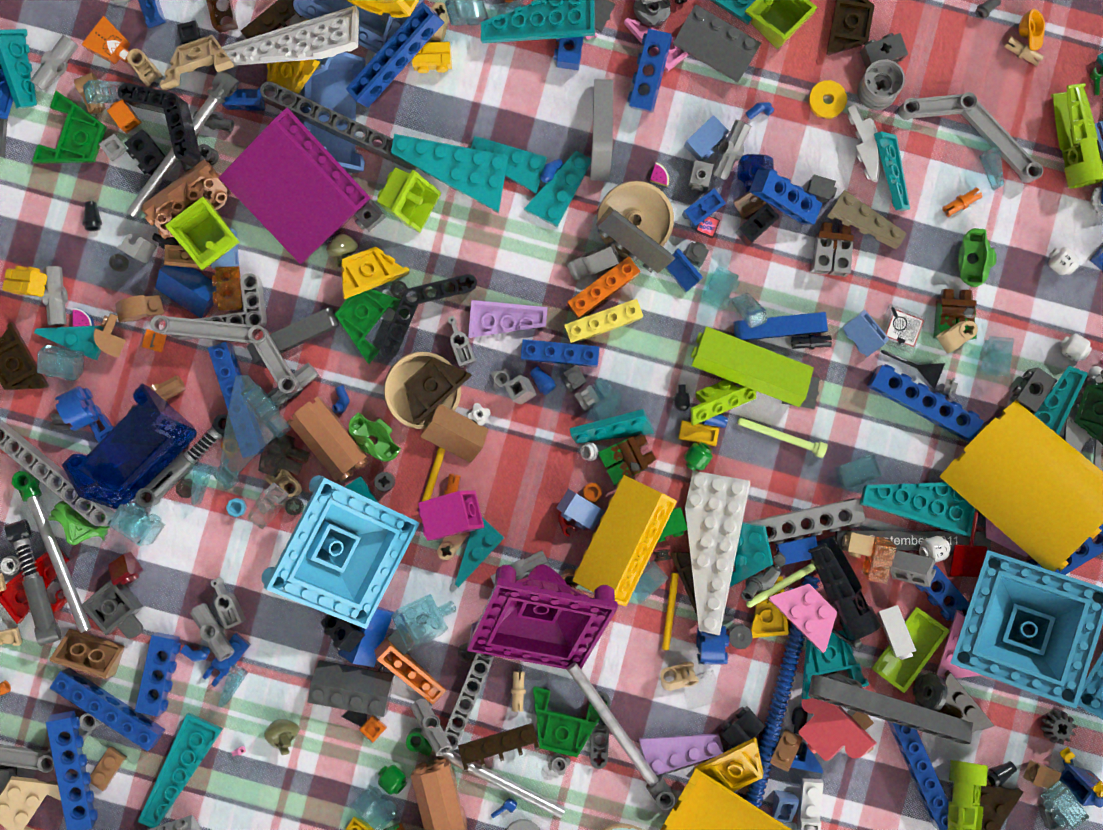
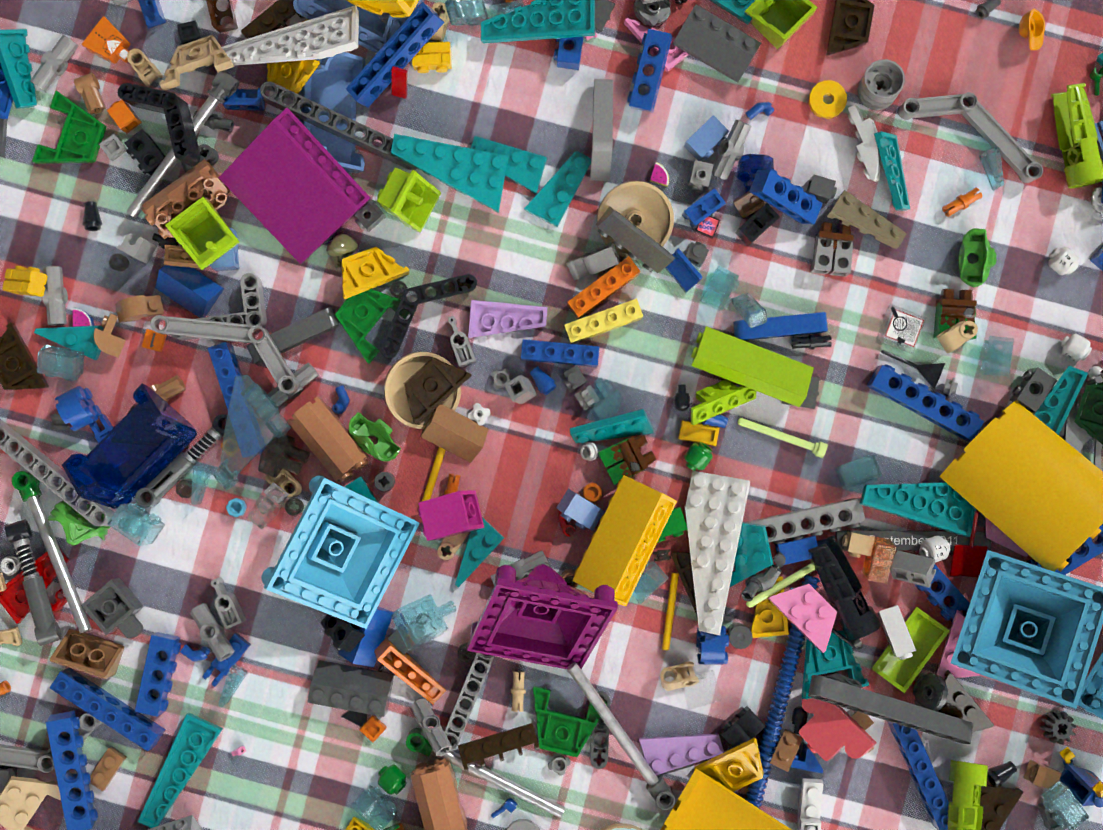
(93, 93): clear light blue slope -> none
(124, 569): dark red slope -> none
(225, 288): clear orange brick -> none
(280, 734): olive piece -> none
(399, 82): none -> red piece
(550, 169): blue arm -> none
(784, 805): medium blue slope -> none
(865, 333): medium blue brick -> none
(891, 43): dark grey brick -> none
(1023, 51): tan pin -> none

